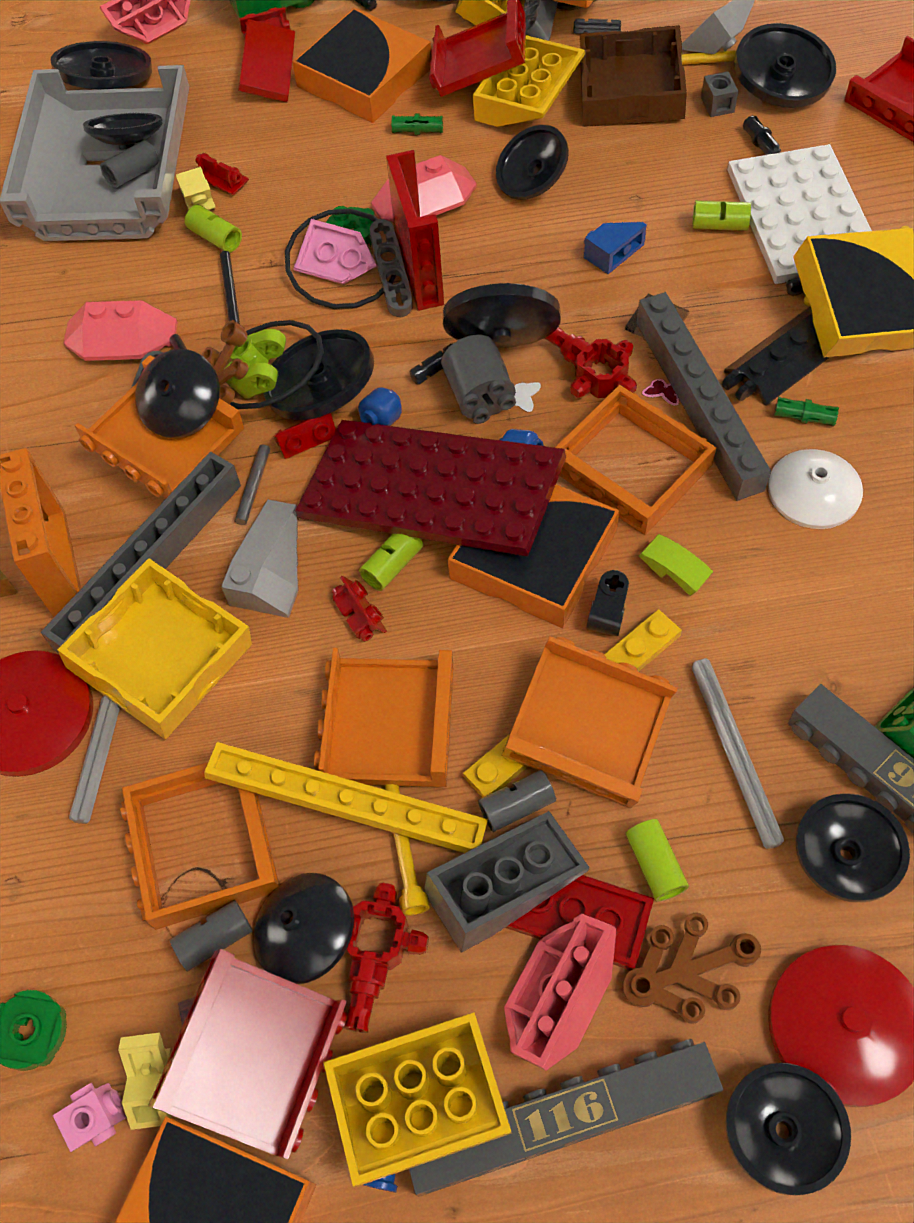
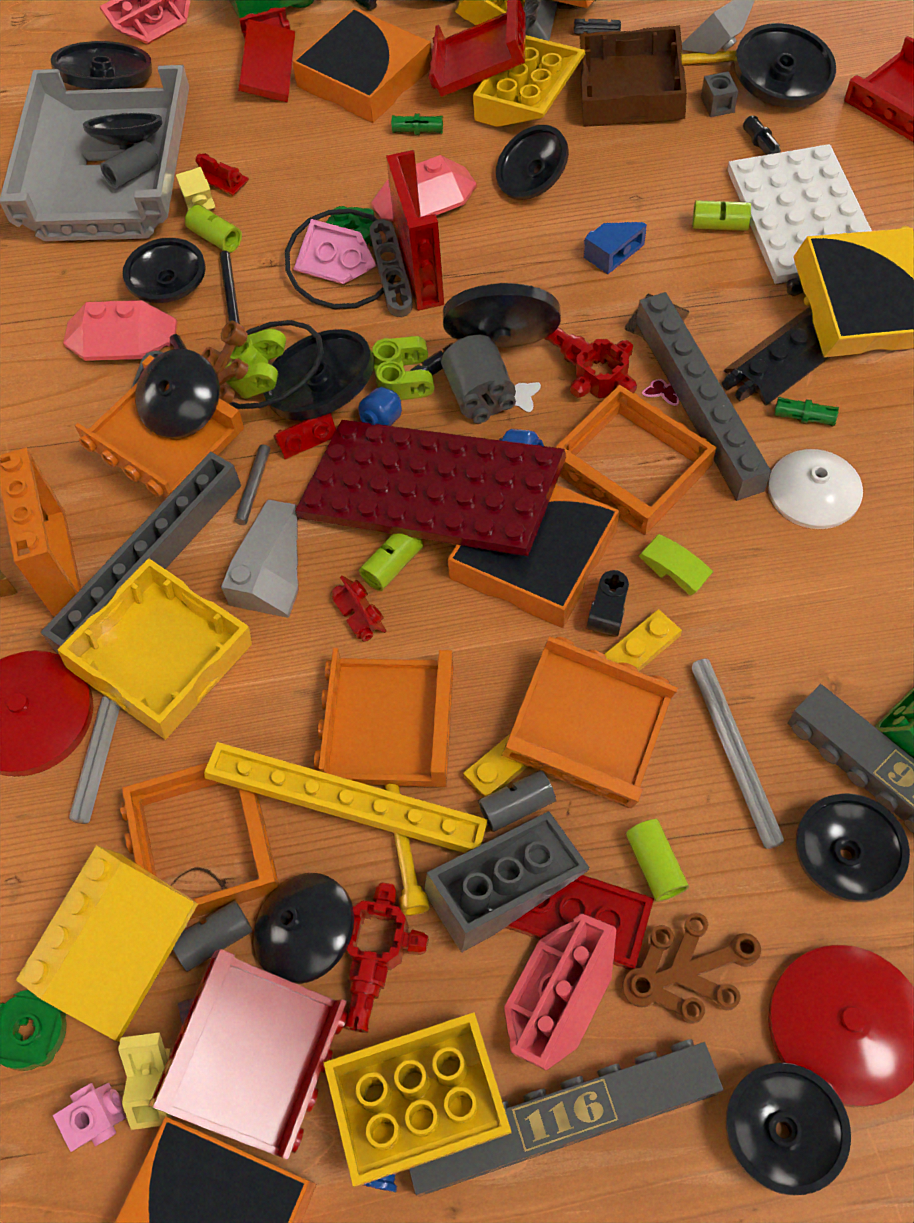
(107, 942): none -> yellow slope
(164, 270): none -> black dish
(389, 359): none -> lime piece

